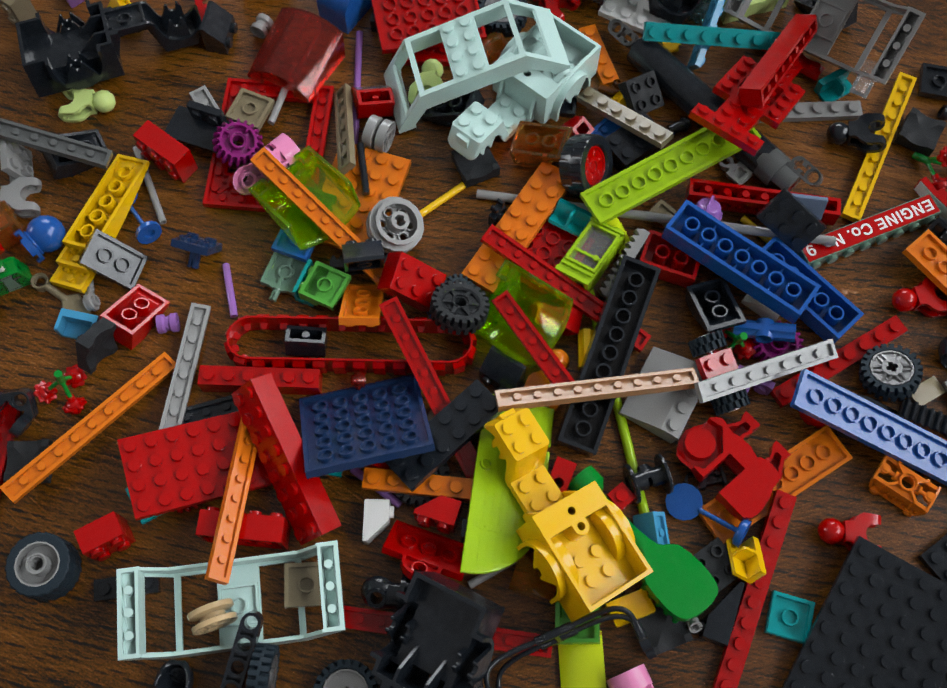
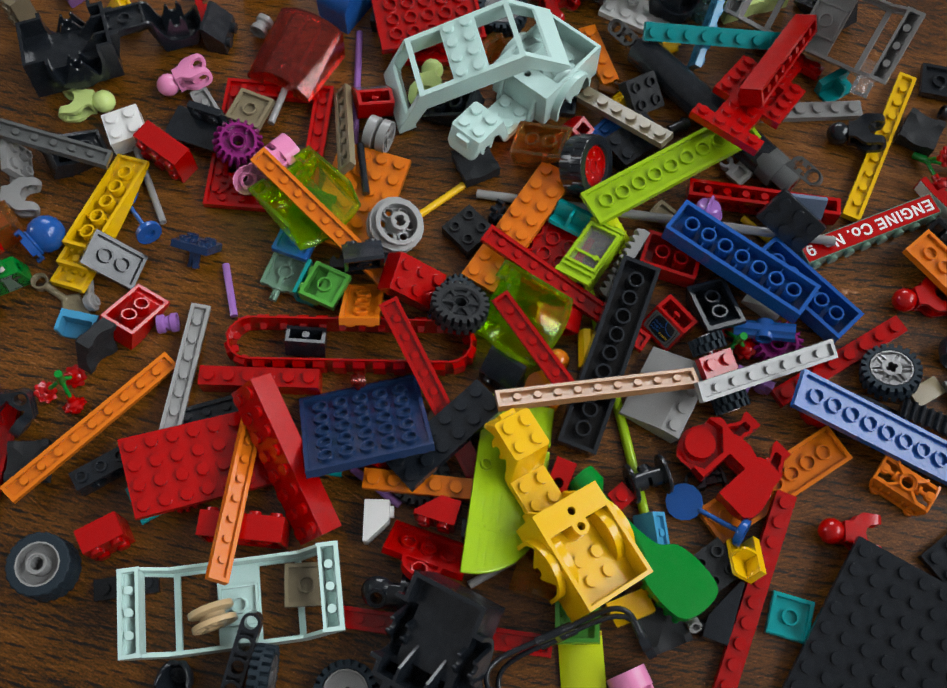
(98, 472): none -> black brick
(121, 126): none -> white brick
(185, 76): none -> bright pink piece
(466, 230): none -> black brick
(668, 323): none -> red slope

